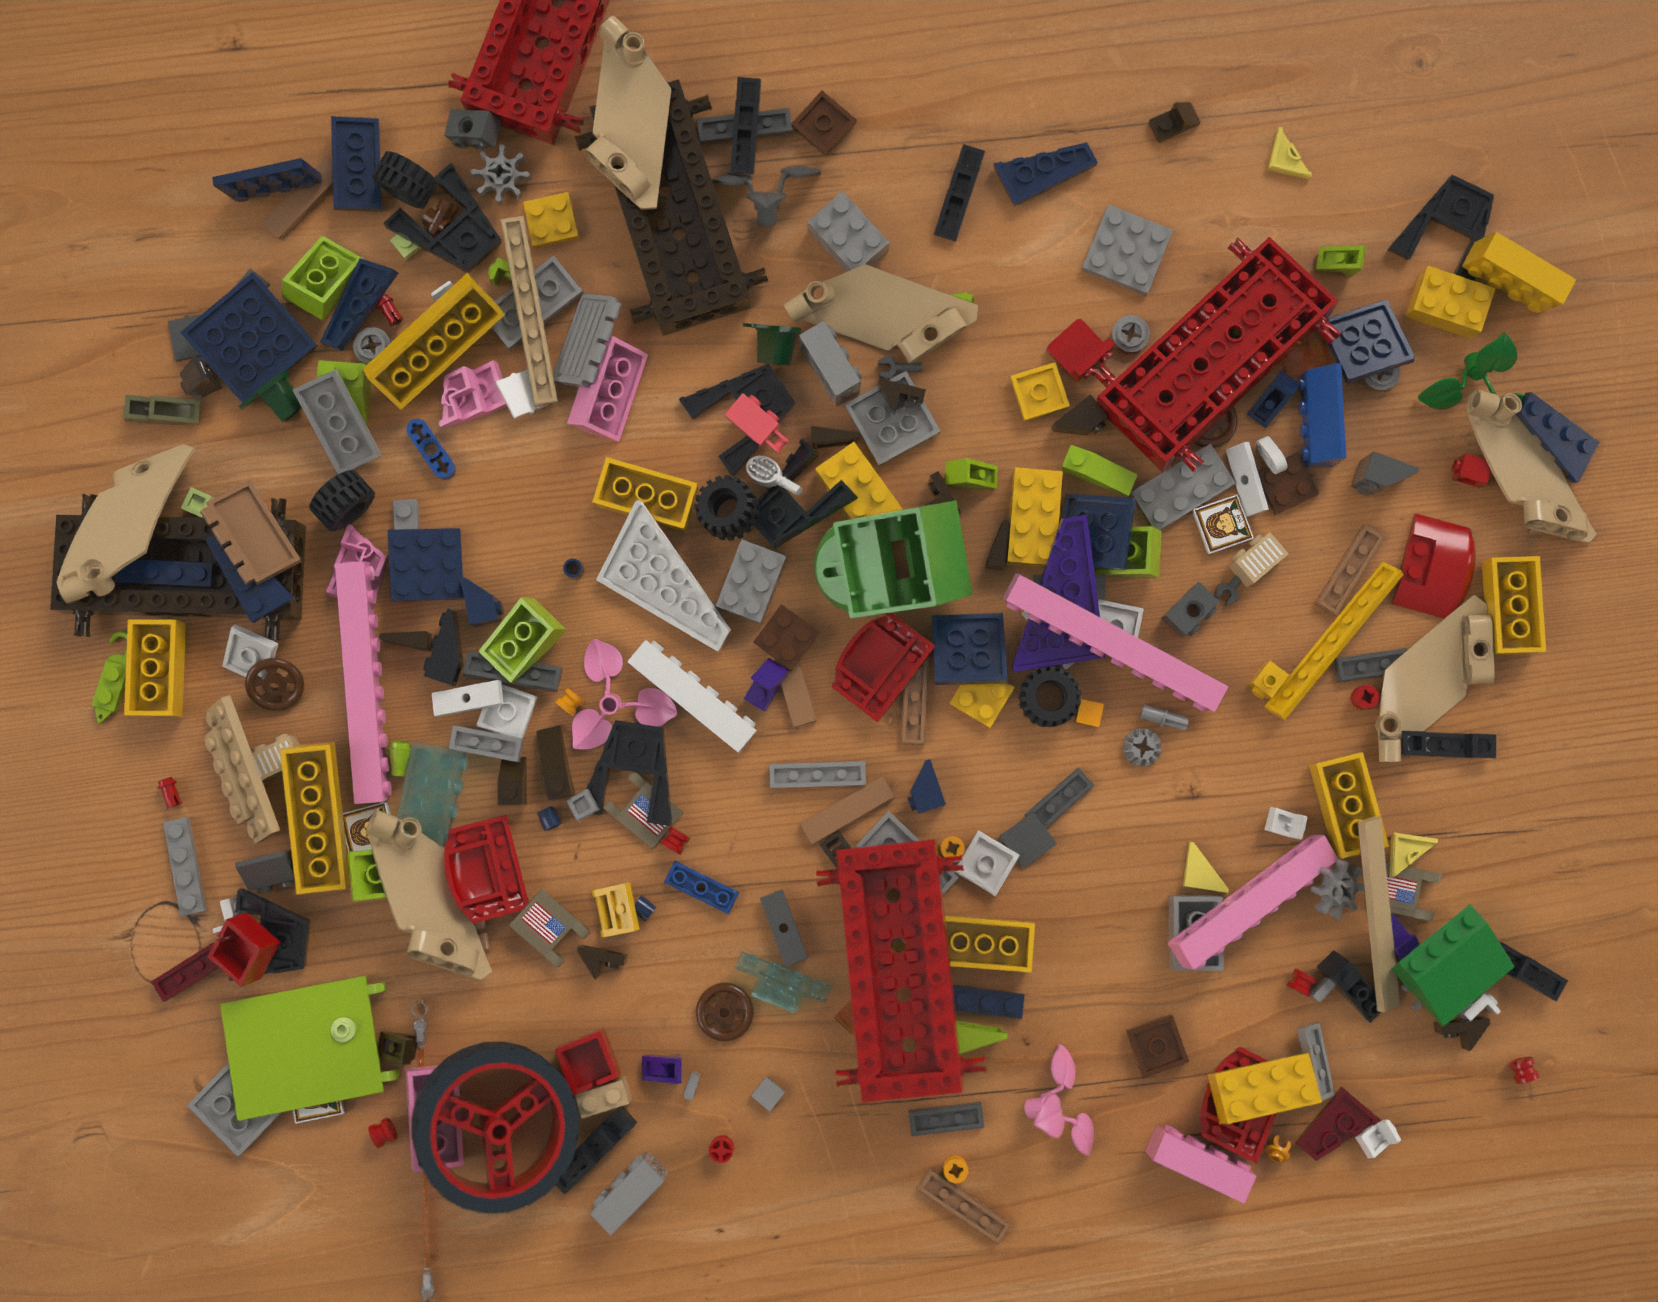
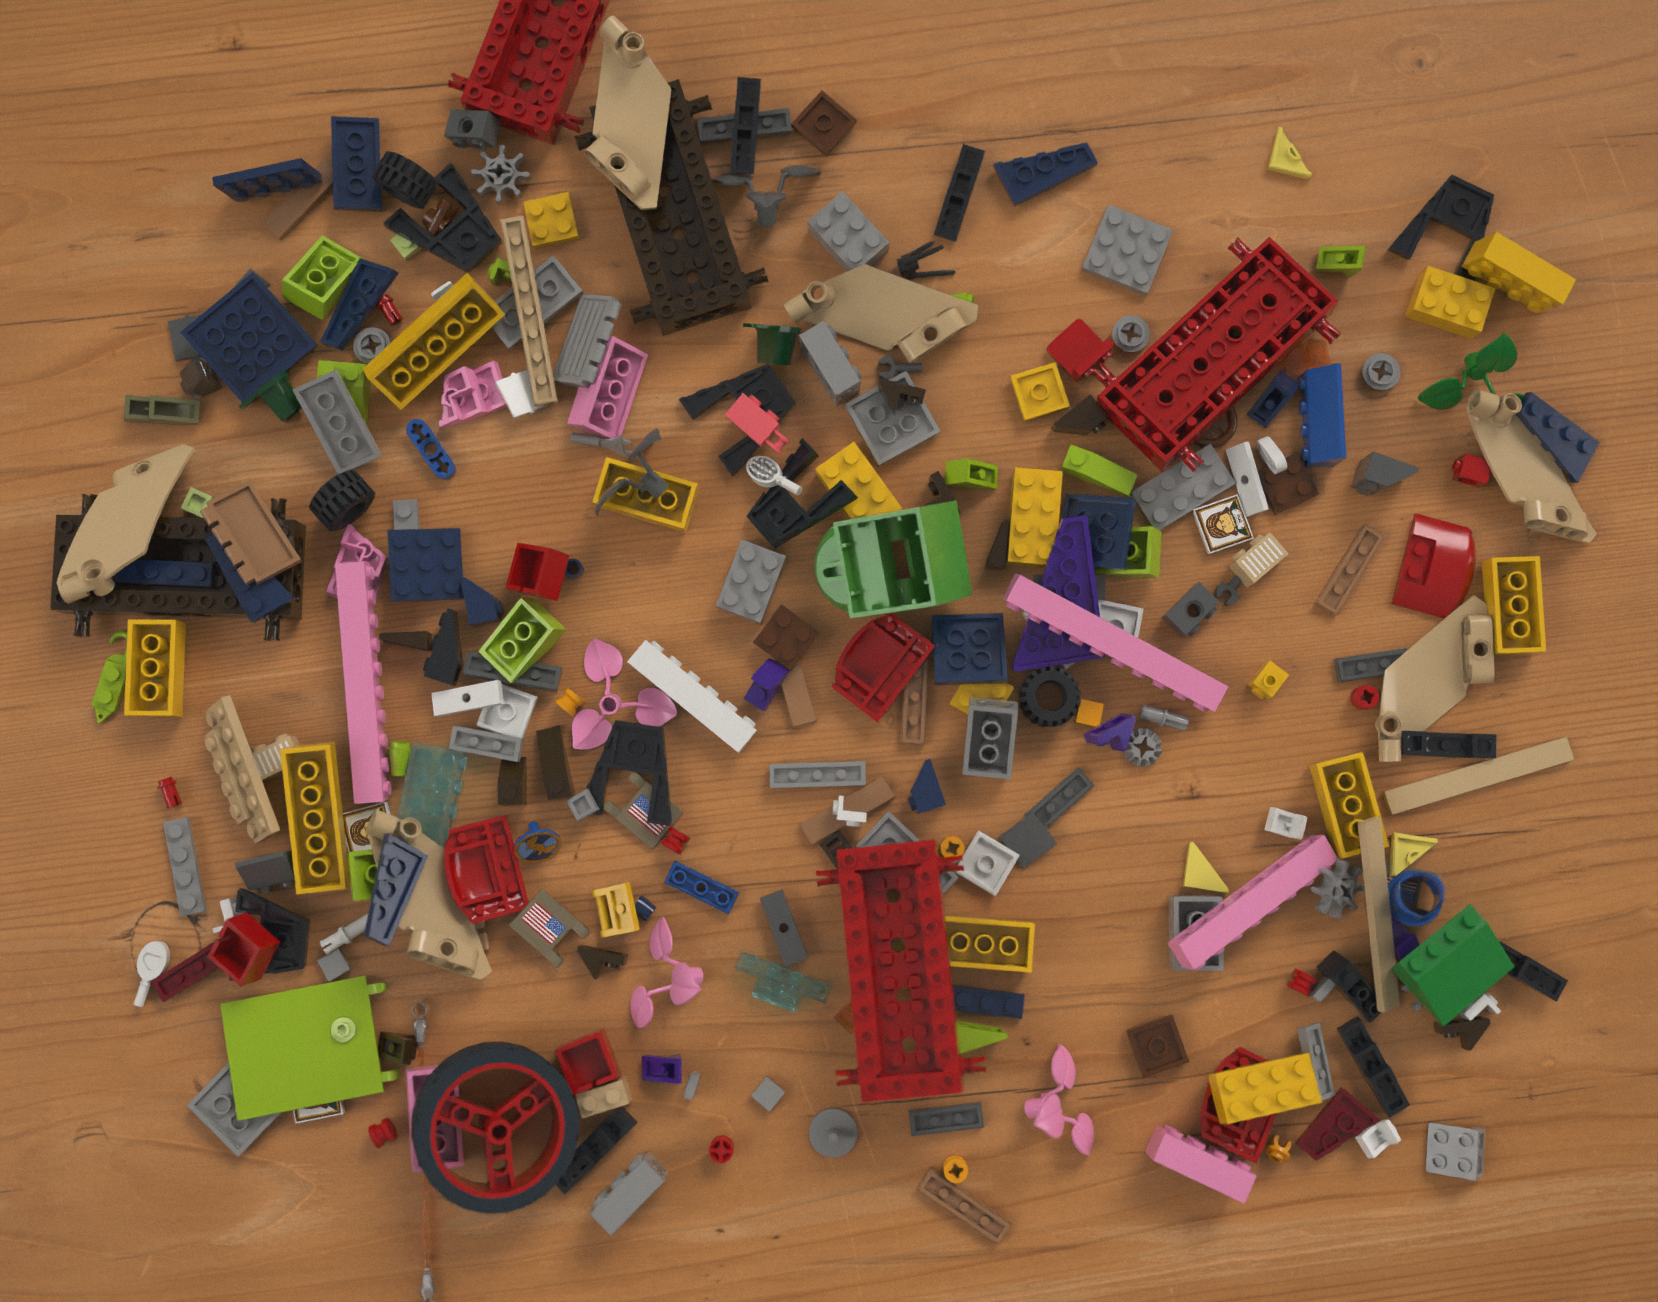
(151, 964): none -> white piece
(246, 649): white tile -> none
(271, 666): reddish brown plate -> none
(334, 964): none -> light grey tile
(345, 934): none -> white pin
(394, 883): none -> wing
(537, 571): none -> red piece
(537, 844): none -> shield
(549, 818): dark blue hose -> none
(615, 444): none -> light grey piece
(650, 480): none -> dark grey plant
(655, 577): white wing -> none
(684, 980): none -> bright pink plant
(704, 1008): reddish brown plate -> none
(714, 496): black tyre -> none
(829, 437): dark brown slope -> none
(833, 1132): none -> light grey shield
(852, 818): none -> white bracket
(908, 263): none -> black plant
(990, 738): none -> light grey brick
(1112, 732): none -> dark purple slope
(1175, 121): dark brown slope -> none
(1333, 640): yellow tile -> none
(1369, 342): dark blue plate -> none
(1373, 1066): none -> black slope
(1400, 912): none -> blue piece
(1455, 1151): none -> light grey bracket
(1478, 775): none -> tan tile
(1524, 1070): red wheel -> none

